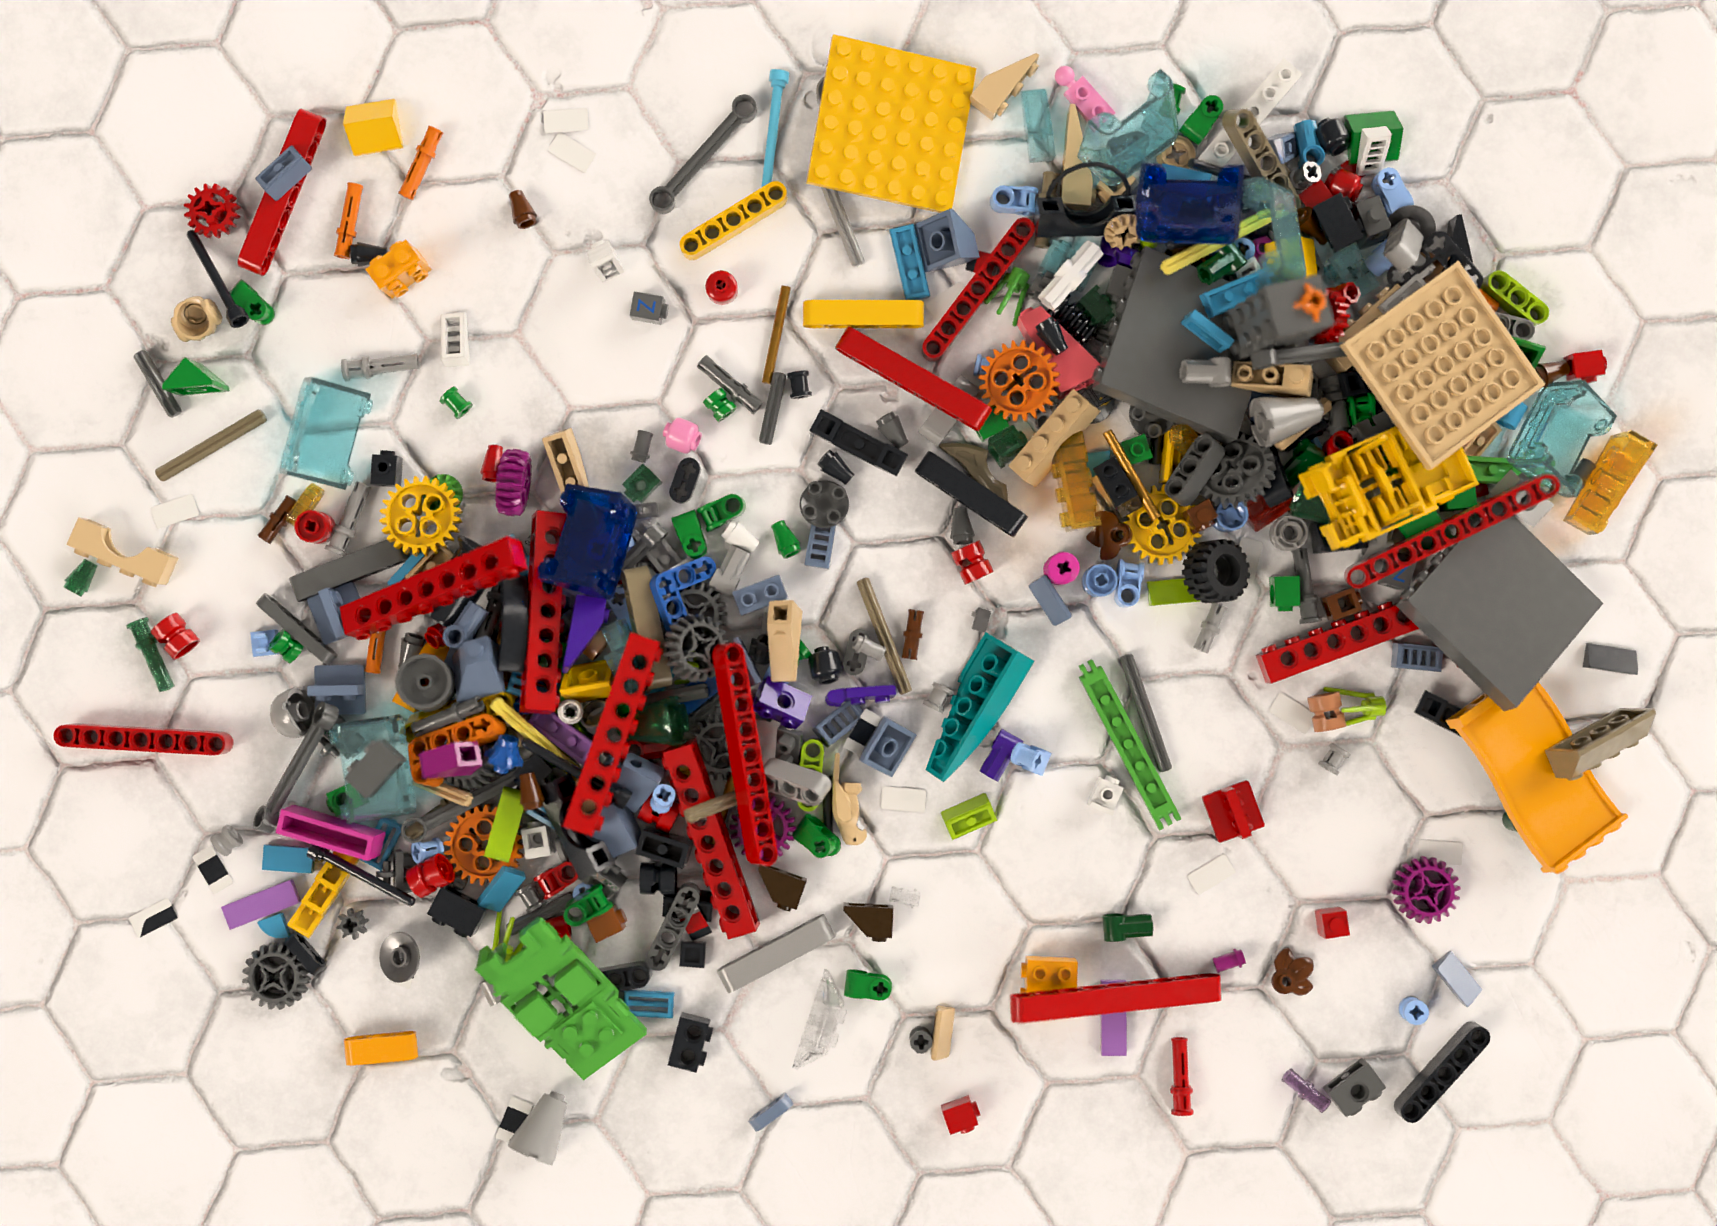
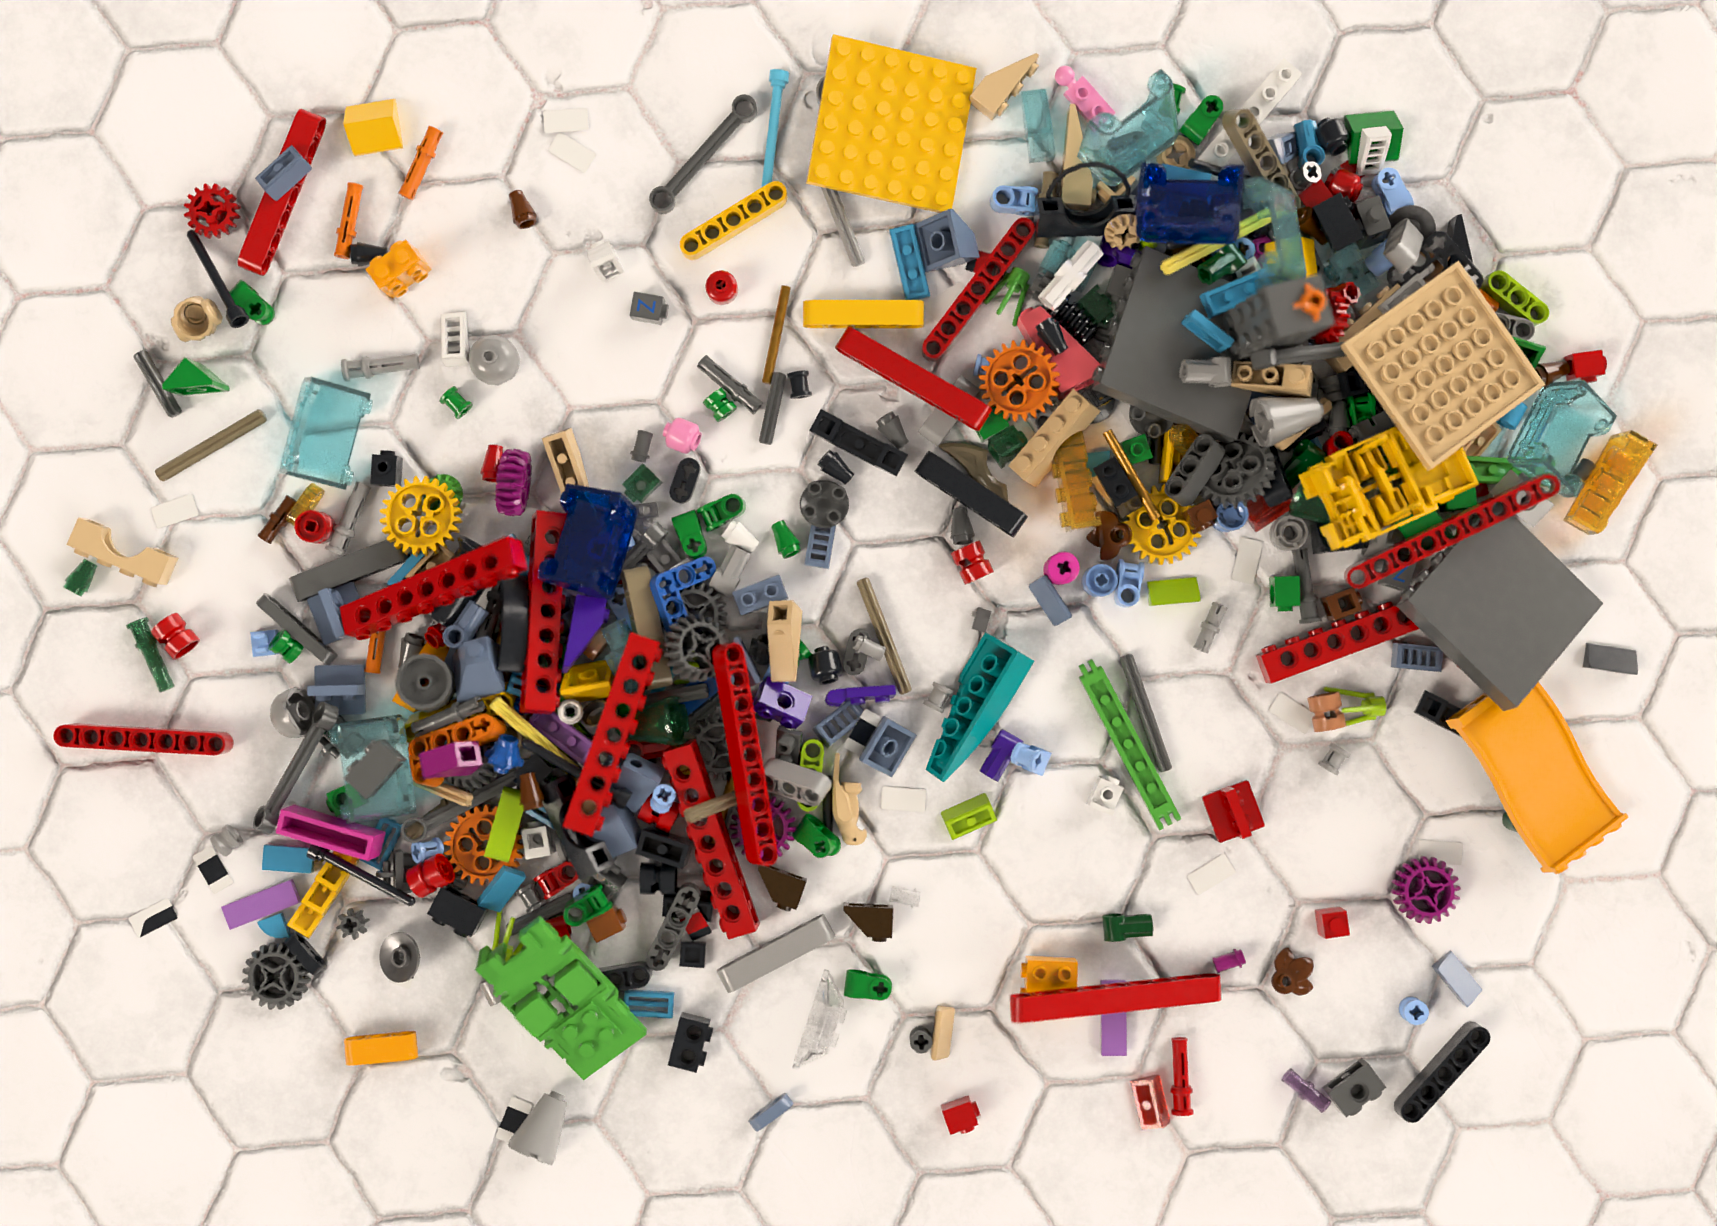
(494, 360): none -> light grey cylinder
(912, 634): reddish brown pin -> none
(1150, 1102): none -> clear red slope
(1231, 570): black tyre -> none
(1599, 742): dark tan slope -> none

